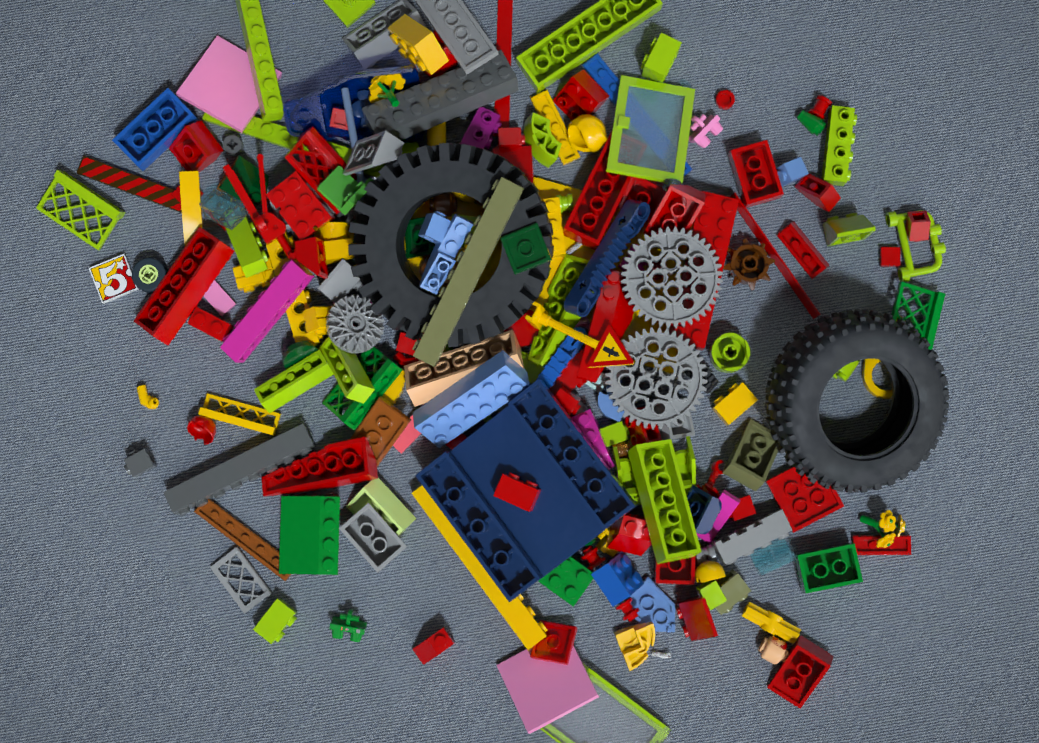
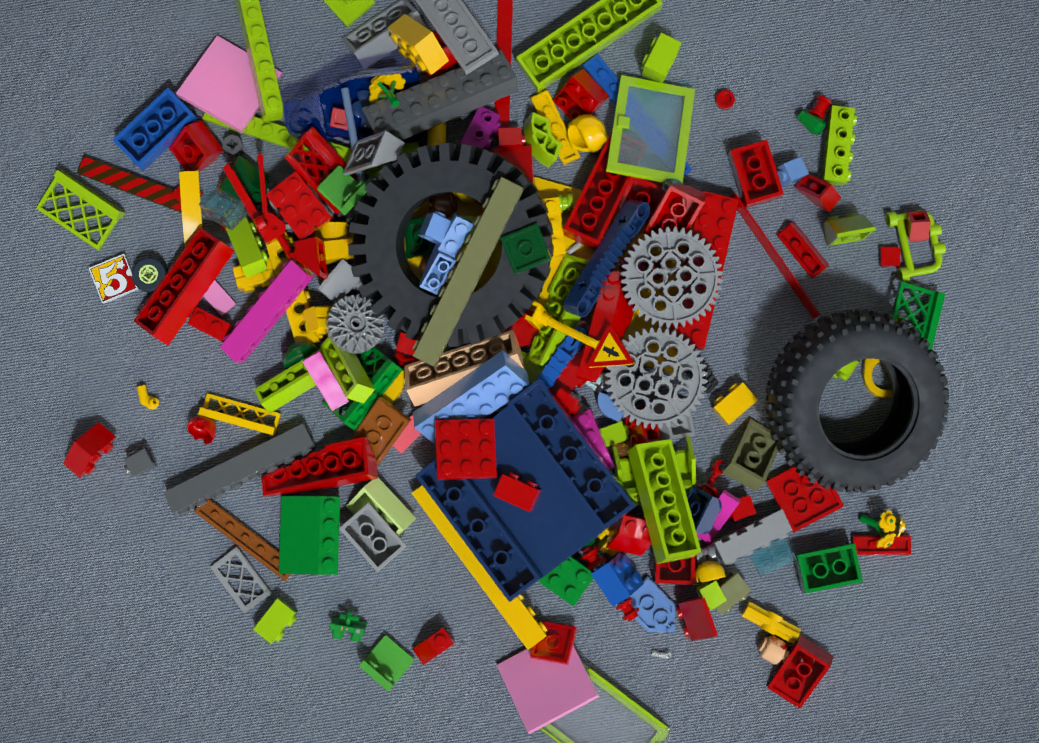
(89, 449): none -> red brick
(325, 380): none -> tile
(386, 663): none -> bright green bracket
(465, 449): none -> red plate
(635, 642): yellow brick -> none
(702, 128): bright pink hips -> none
(735, 344): lime brick -> none
(756, 256): reddish brown brick -> none

